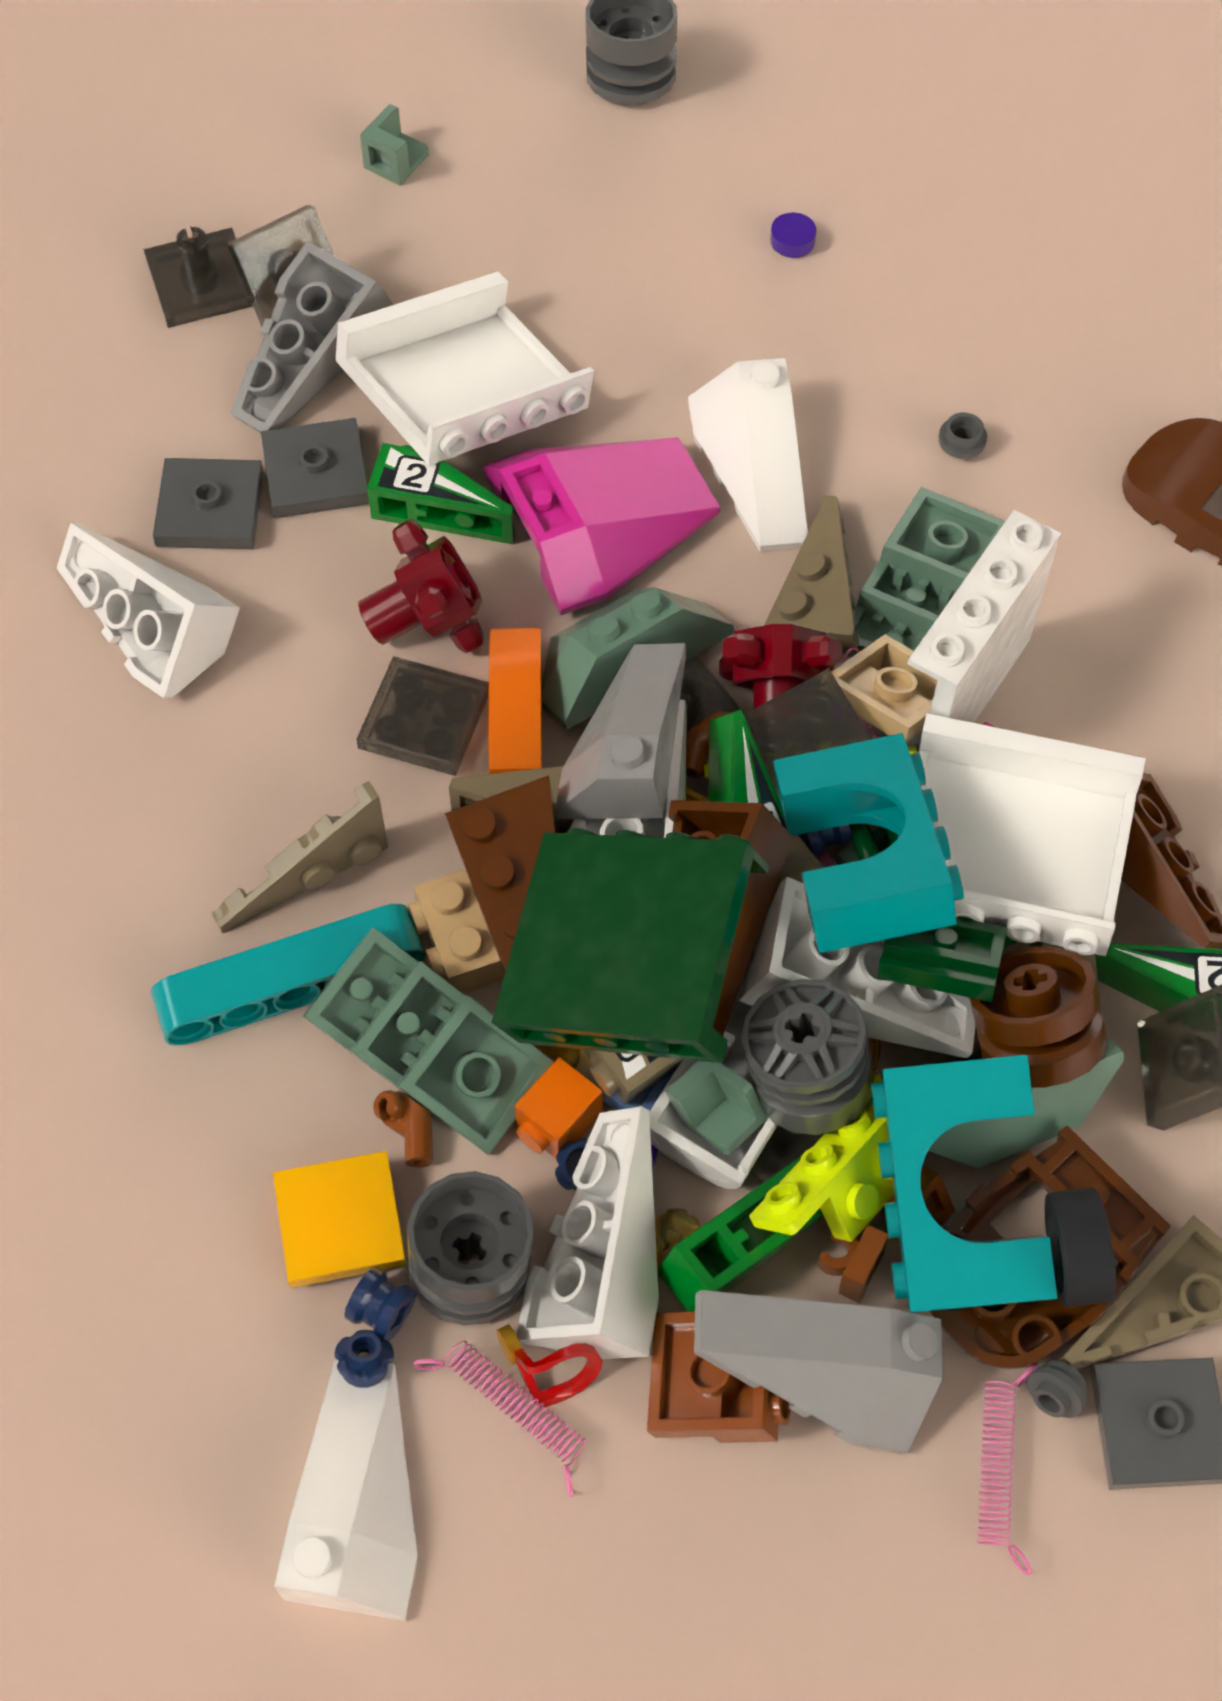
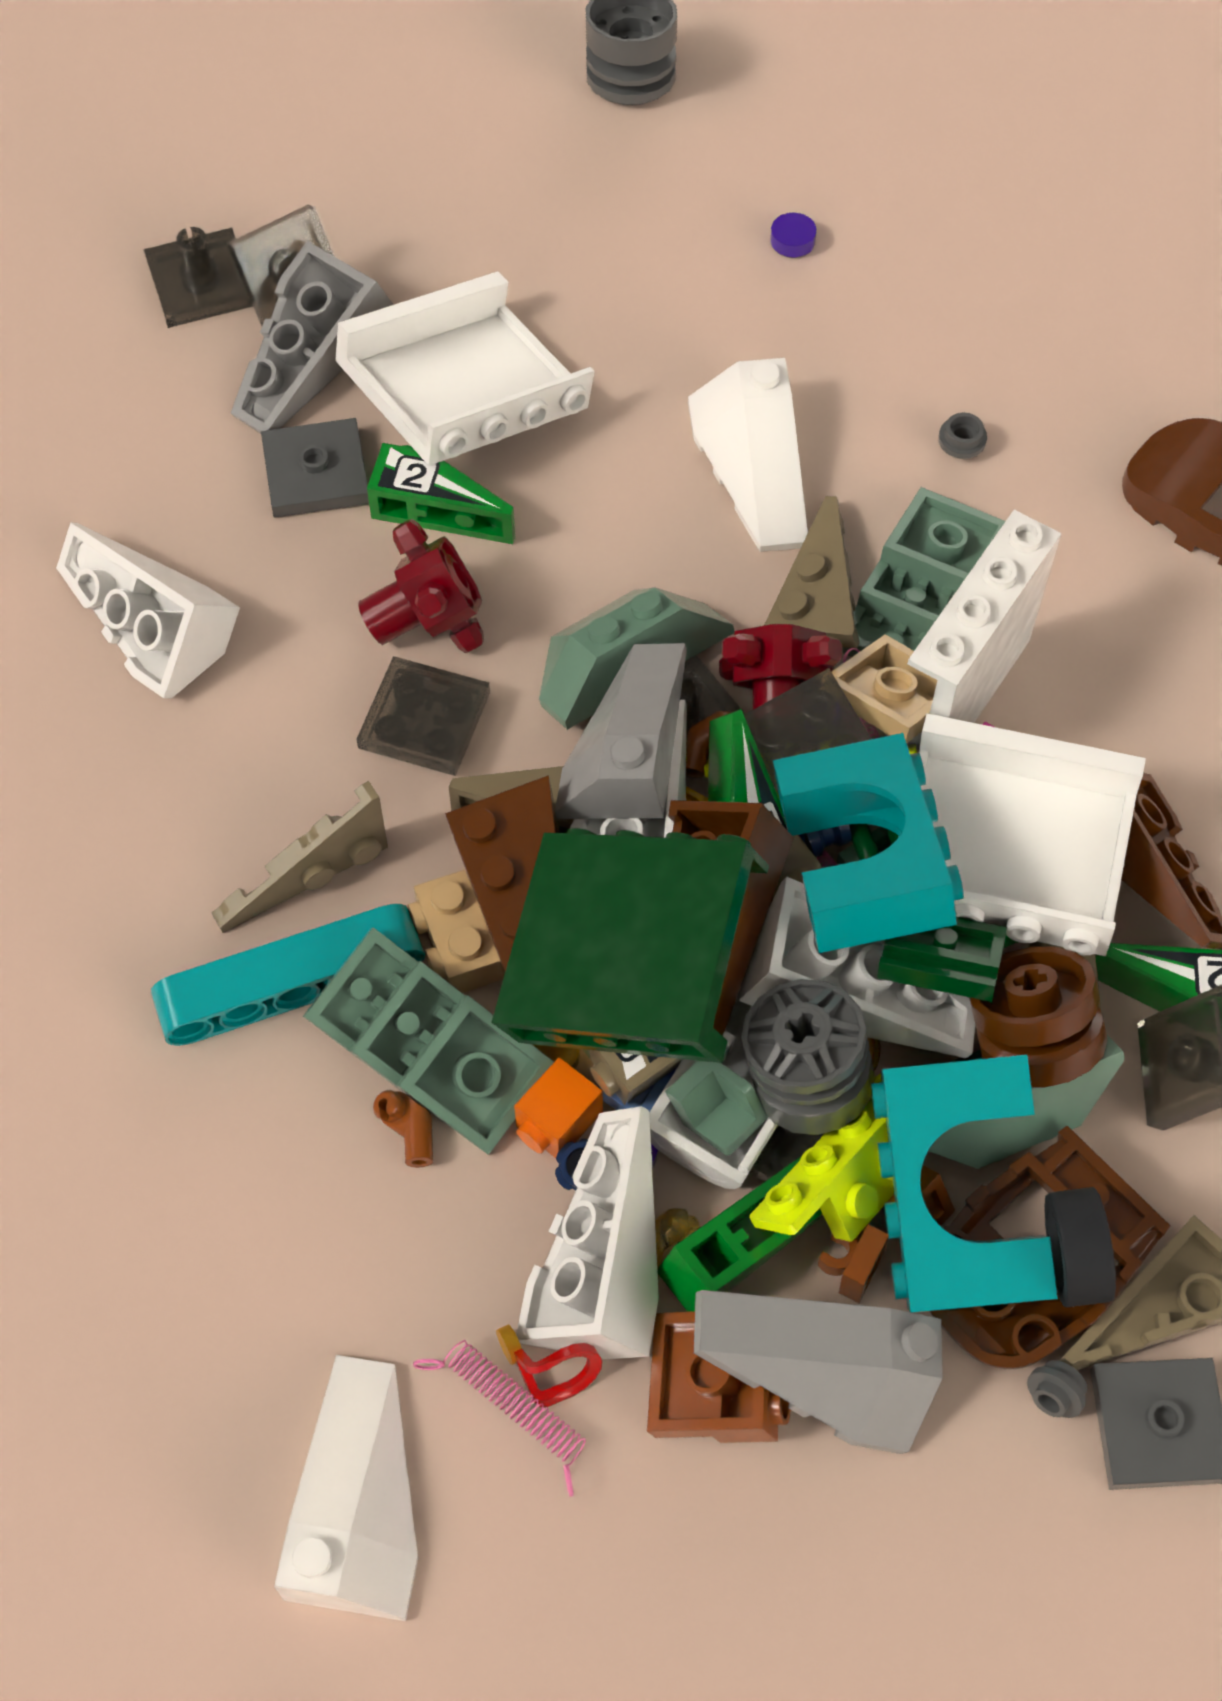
(208, 503): dark grey plate -> none
(338, 1219): yellow tile -> none
(368, 1370): dark blue plate -> none
(380, 1304): dark blue wheel -> none
(390, 151): sand green panel -> none
(465, 1217): dark grey wheel -> none
(515, 699): orange slope -> none
(602, 511): dark pink wedge -> none
(1018, 1383): bright pink piece -> none

